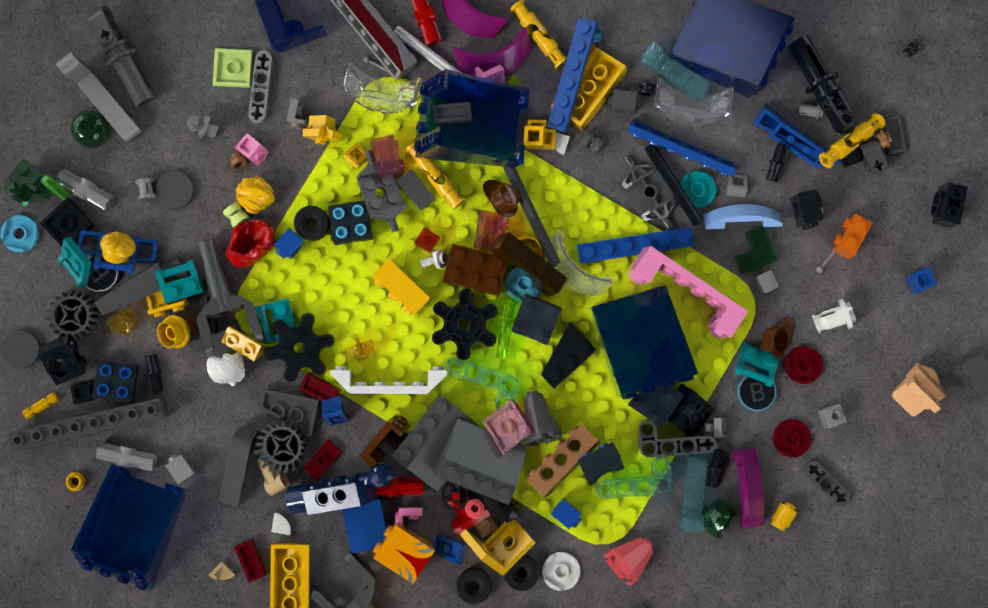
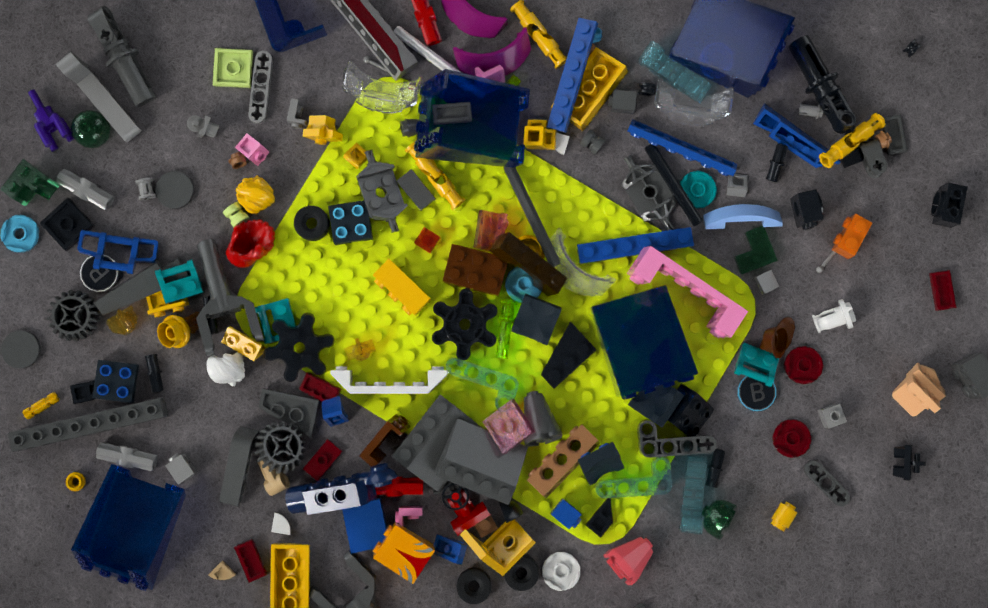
(48, 122): none -> dark purple plant
(55, 187): bright green axle -> none
(67, 350): black brick -> none
(75, 262): teal plate -> none
(117, 247): yellow piece -> none
(289, 244): blue brick -> none
(387, 156): bracket -> none
(408, 127): none -> dark grey cone
(439, 259): white plate -> none
(474, 508): coral plate -> none
(502, 197): reddish brown piece -> none
(601, 518): none -> black tile
(718, 427): light grey tile -> none
(750, 487): magenta windscreen -> none
(905, 471): none -> black hips
(921, 280): blue brick -> none
(942, 290): none -> dark red plate

